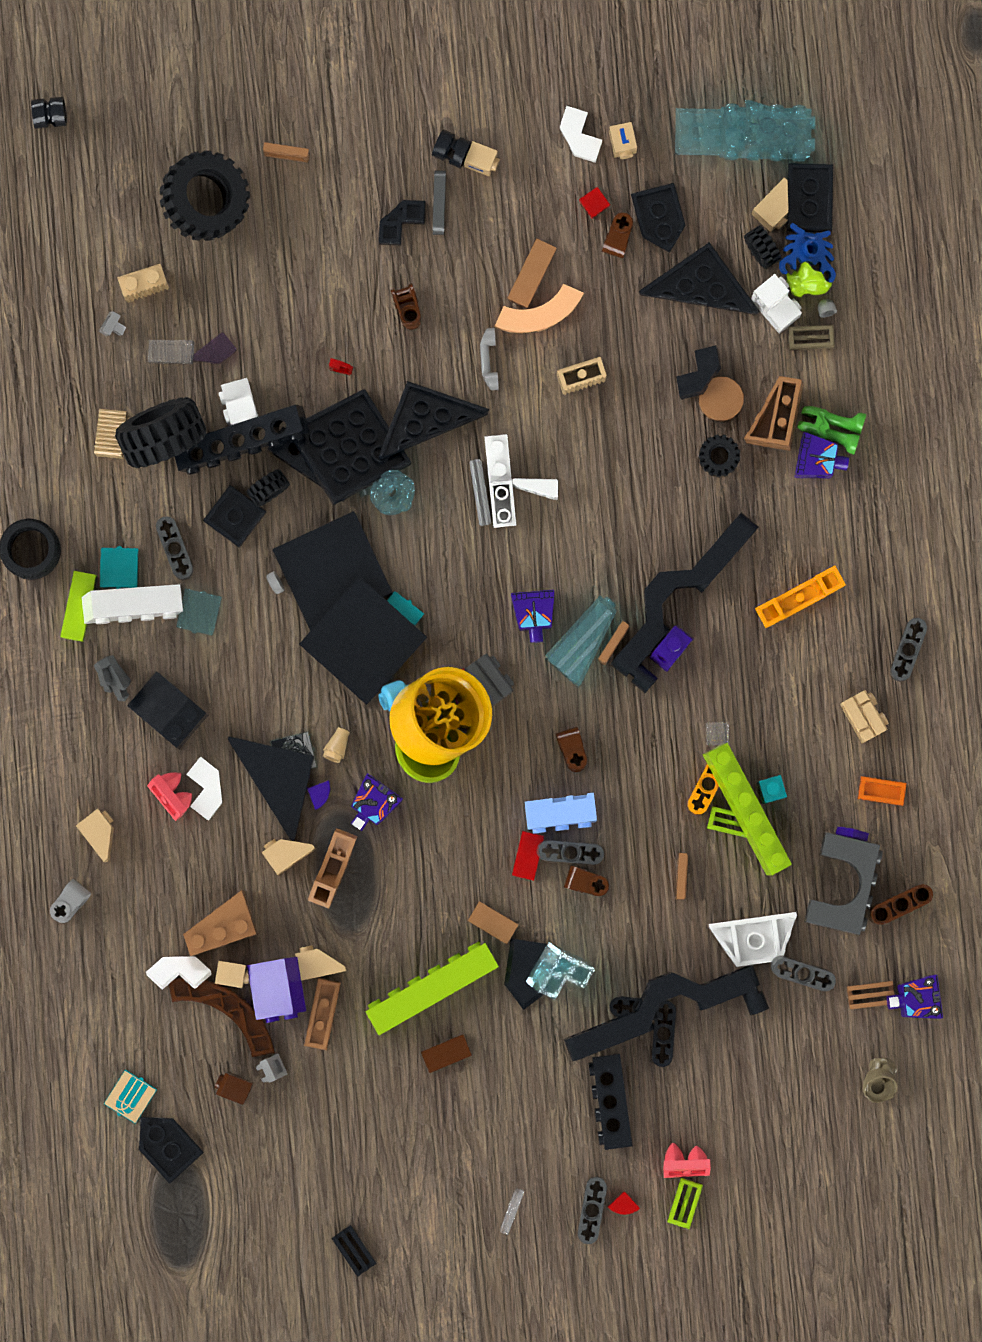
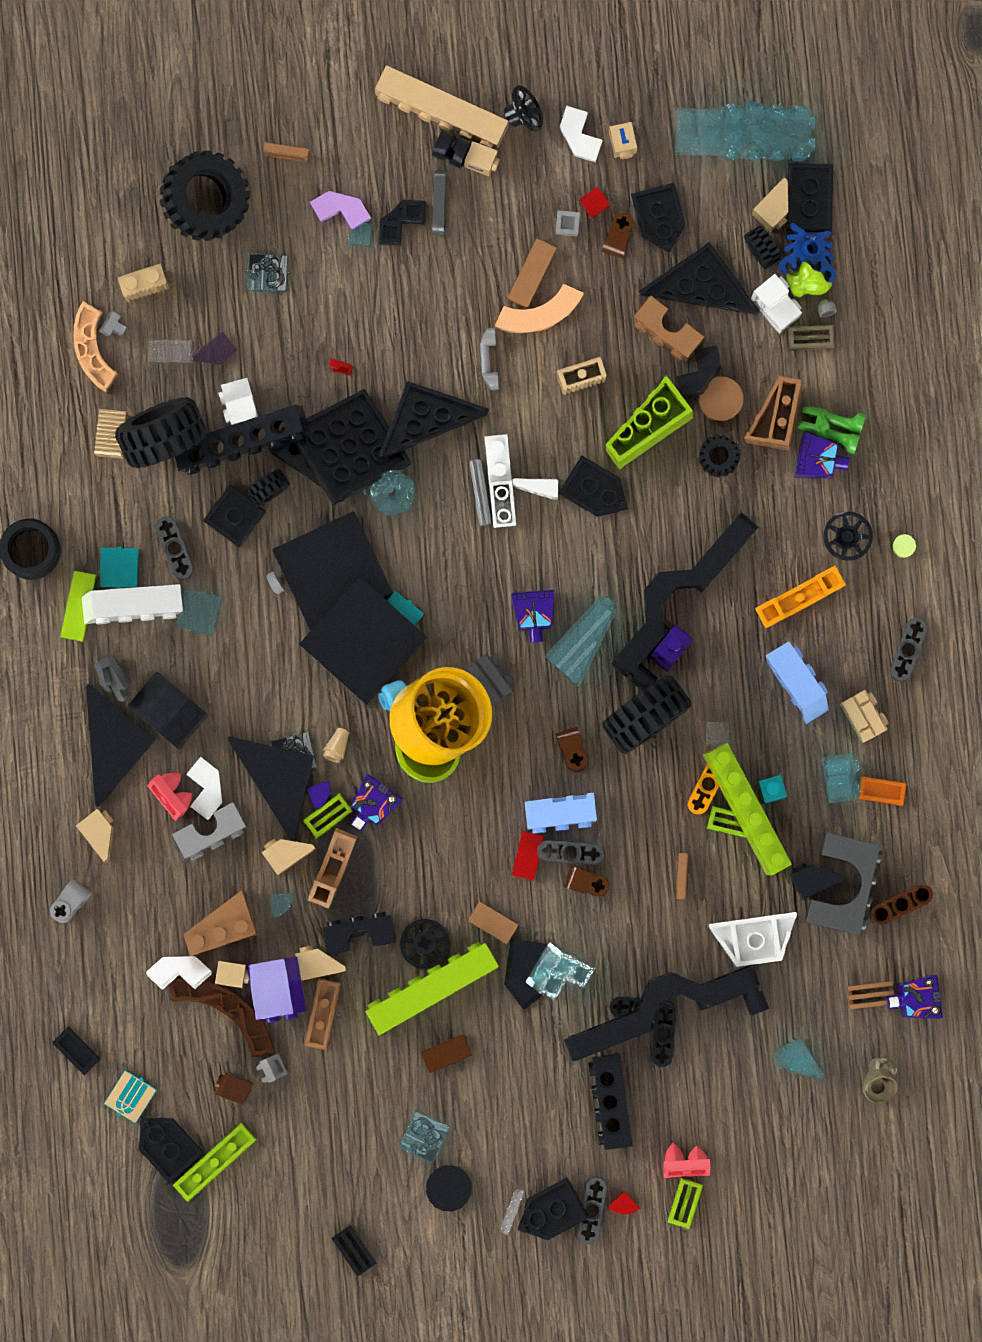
(49, 112): black wheel -> none
(76, 1050): none -> black tile
(87, 349): none -> light nougat tile
(114, 742): none -> black tile
(214, 1162): none -> lime tile
(228, 824): none -> light grey arch
(267, 272): none -> piece
(280, 903): none -> clear light blue tile
(313, 827): none -> lime tile
(333, 203): none -> lavender tile
(338, 935): none -> black arch
(361, 236): none -> clear light blue tile
(406, 302): reddish brown piece -> none
(424, 943): none -> black wheel
(424, 1137): none -> clear light blue piece
(440, 107): none -> tan brick
(448, 1188): none -> black tile
(520, 111): none -> black wheel
(552, 1211): none -> black tile
(567, 223): none -> light grey tile
(594, 489): none -> black tile
(613, 643): medium nougat tile -> none
(646, 714): none -> black tyre
(650, 423): none -> lime wedge
(680, 343): none -> medium nougat arch
(797, 1059): none -> clear light blue slope
(798, 681): none -> light blue wedge
(813, 879): none -> black slope
(820, 972): dark grey beam -> none
(839, 778): none -> clear light blue brick
(847, 536): none -> black wheel
(852, 833): dark purple tile -> none
(904, 546): none -> yellowish green tile

